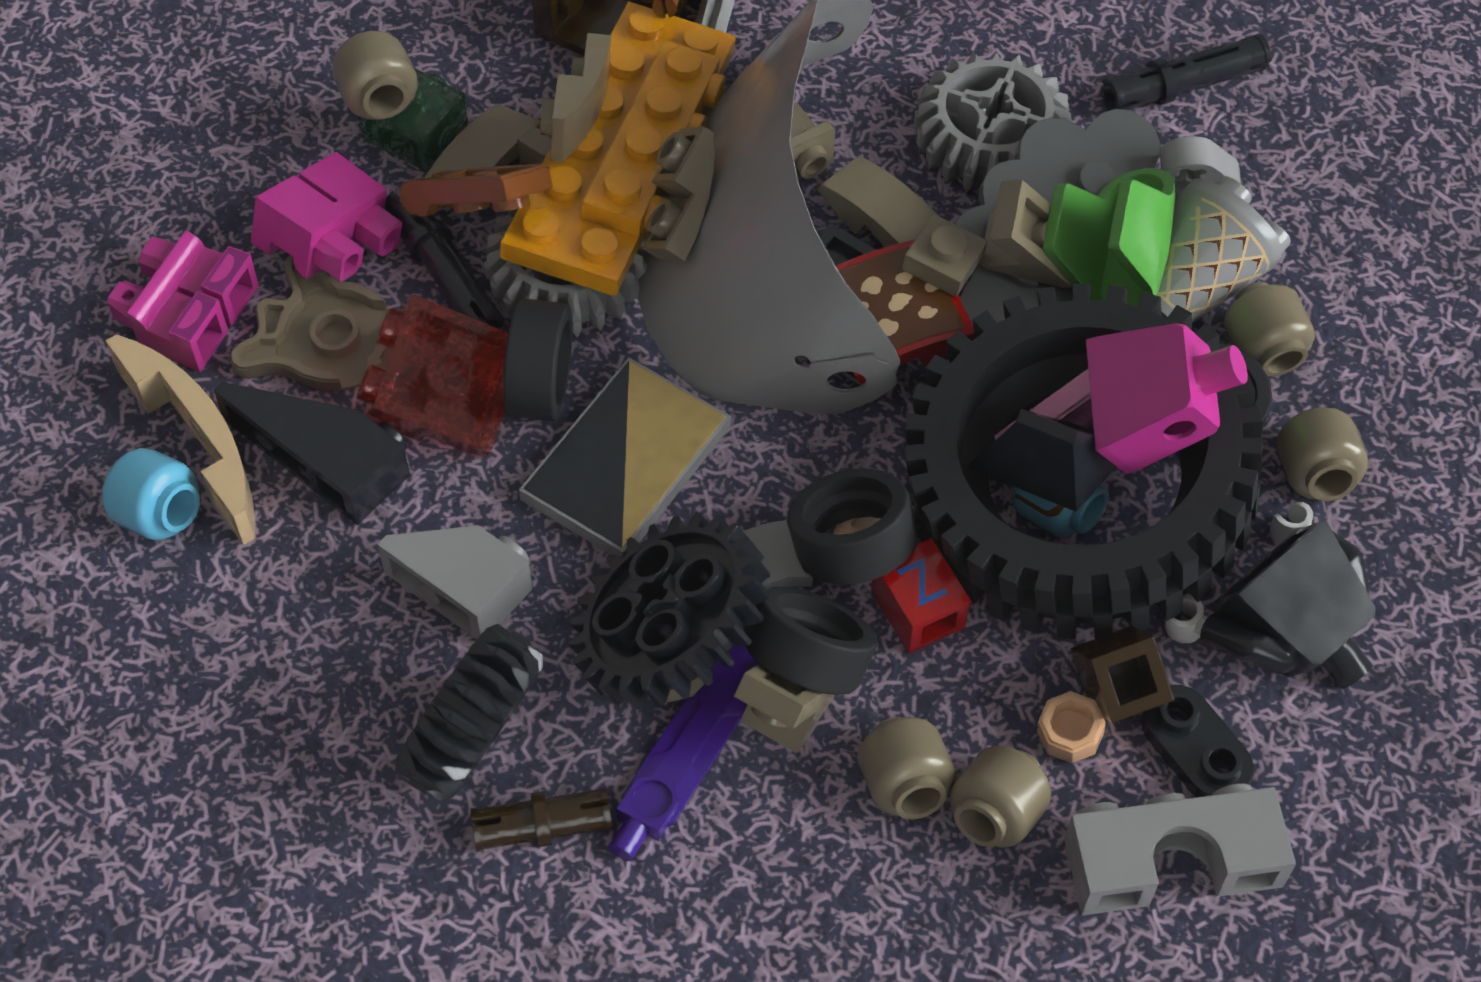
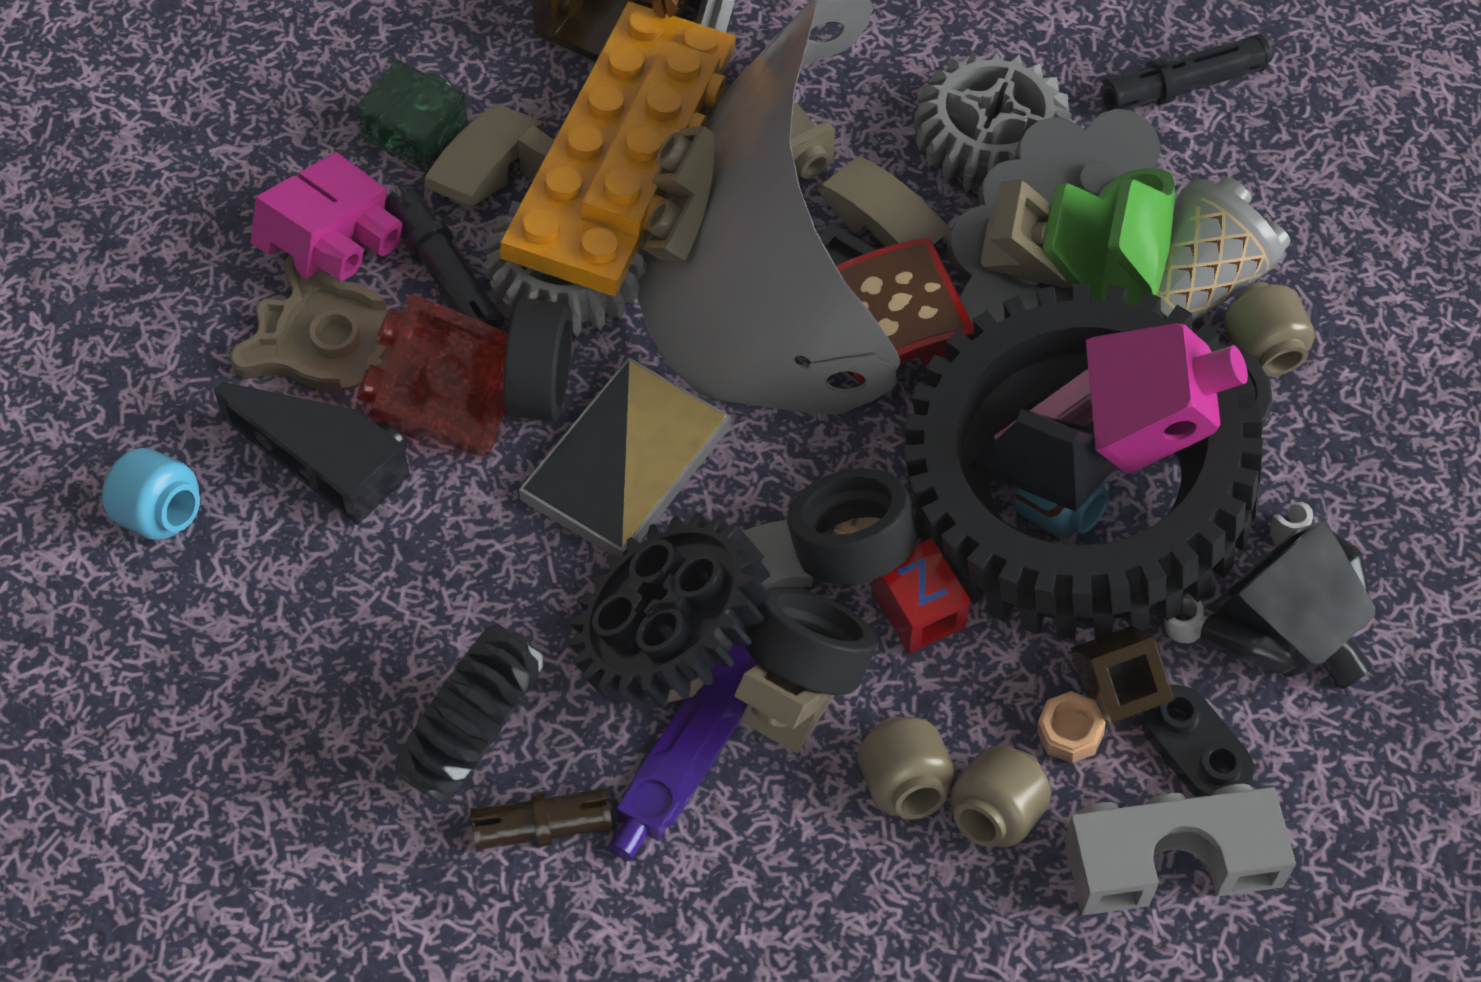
(159, 381): tan slope -> none
(187, 298): dark pink hips -> none
(374, 75): dark tan head -> none
(460, 573): light grey slope -> none
(475, 188): dark orange hinge -> none
(577, 98): dark tan slope -> none
(944, 255): dark tan plate -> none
(1197, 158): light grey beam -> none
(1322, 454): dark tan head -> none

